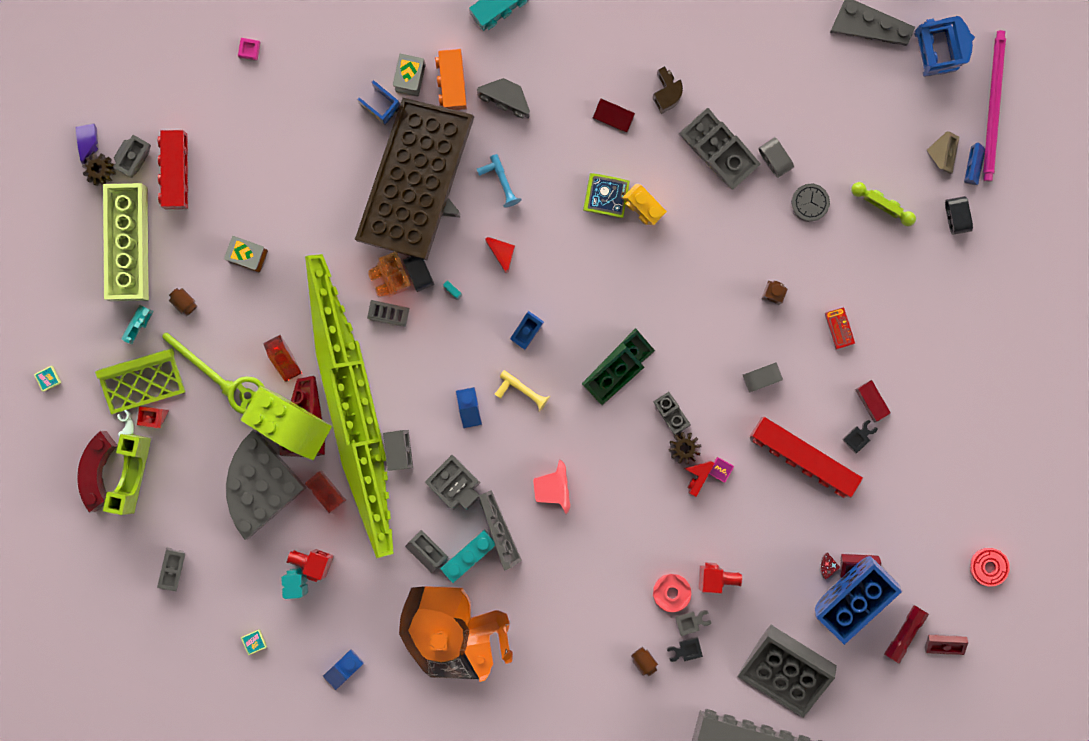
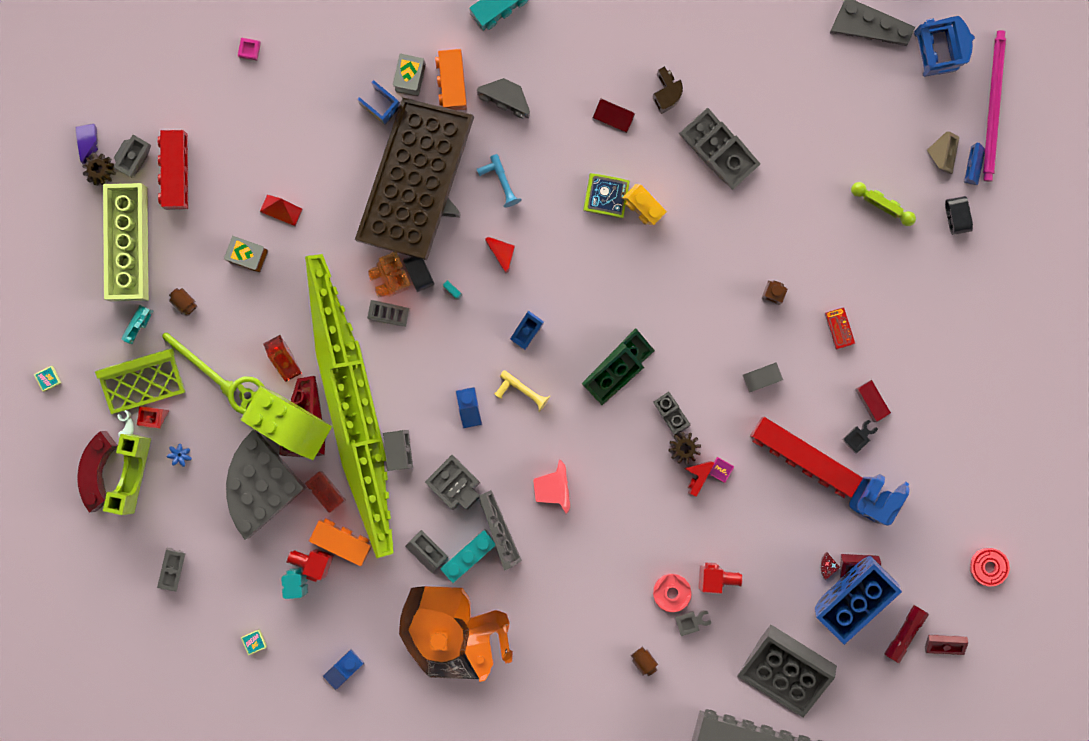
(179, 455): none -> blue plant
(281, 210): none -> red slope
(341, 541): none -> orange brick
(689, 649): black plate -> none
(776, 157): dark grey beam -> none
(810, 202): dark grey tile -> none
(887, 504): none -> blue animal

